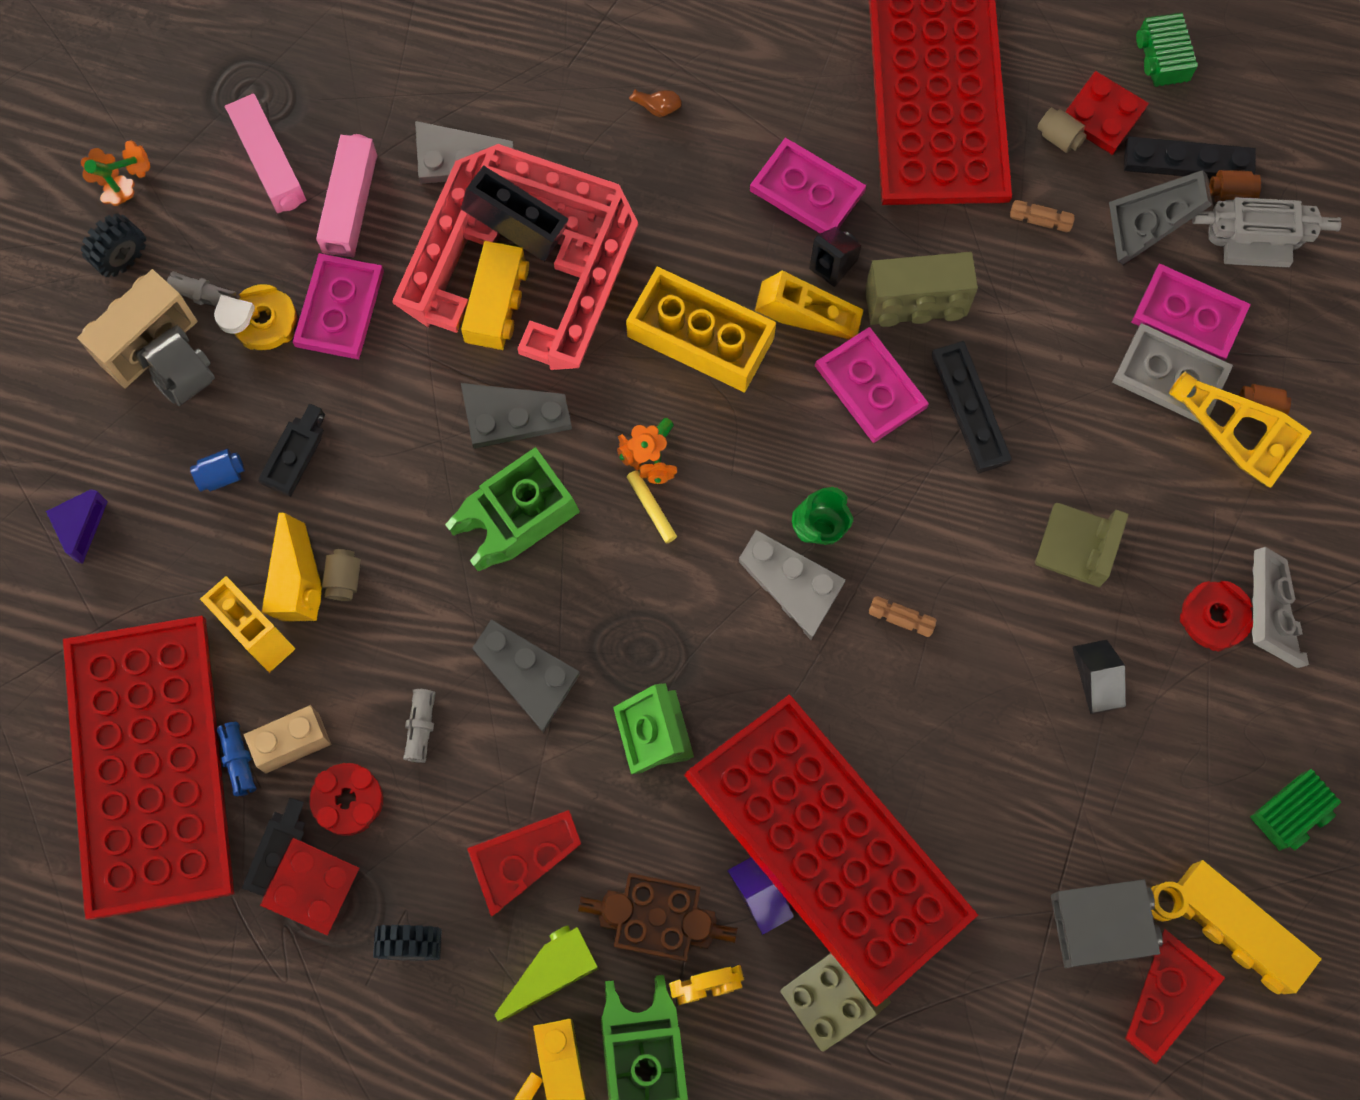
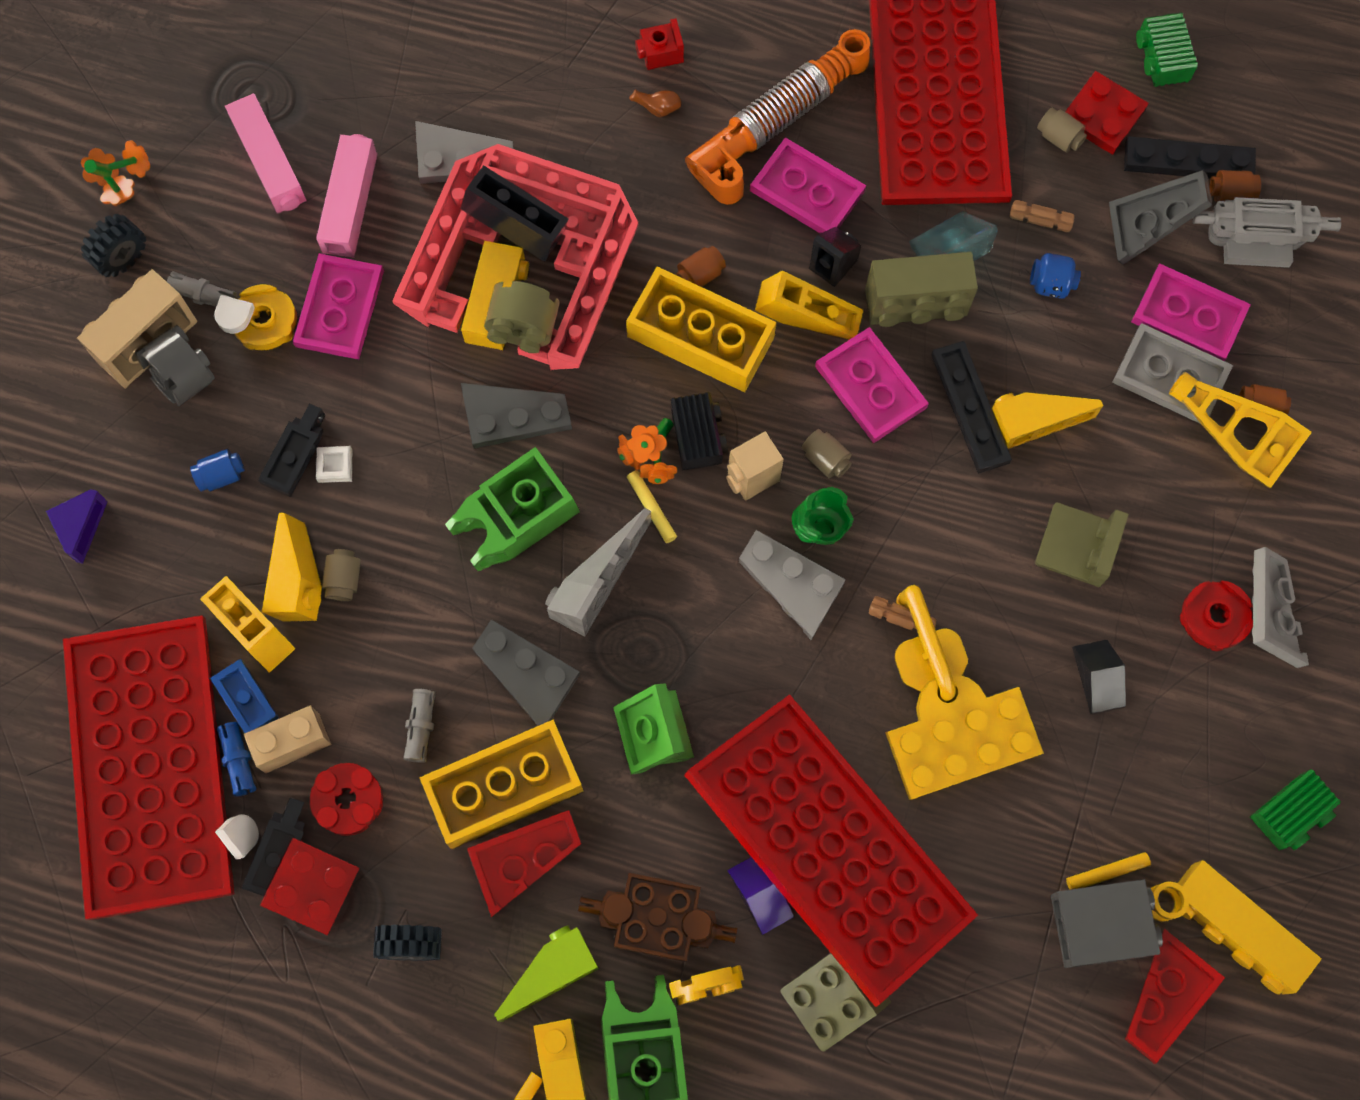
(239, 835): none -> white tile
(244, 697): none -> blue plate
(334, 464): none -> white tile
(501, 784): none -> yellow brick
(521, 316): none -> olive brick
(588, 586): none -> light grey wedge
(661, 45): none -> red brick
(697, 431): none -> black brick
(702, 266): none -> dark orange brick
(749, 129): none -> orange piece
(754, 466): none -> tan brick
(827, 453): none -> dark tan brick
(956, 737): none -> yellow plate
(957, 235): none -> clear light blue slope
(1037, 415): none -> yellow slope
(1054, 275): none -> blue head
(1109, 871): none -> yellow piece

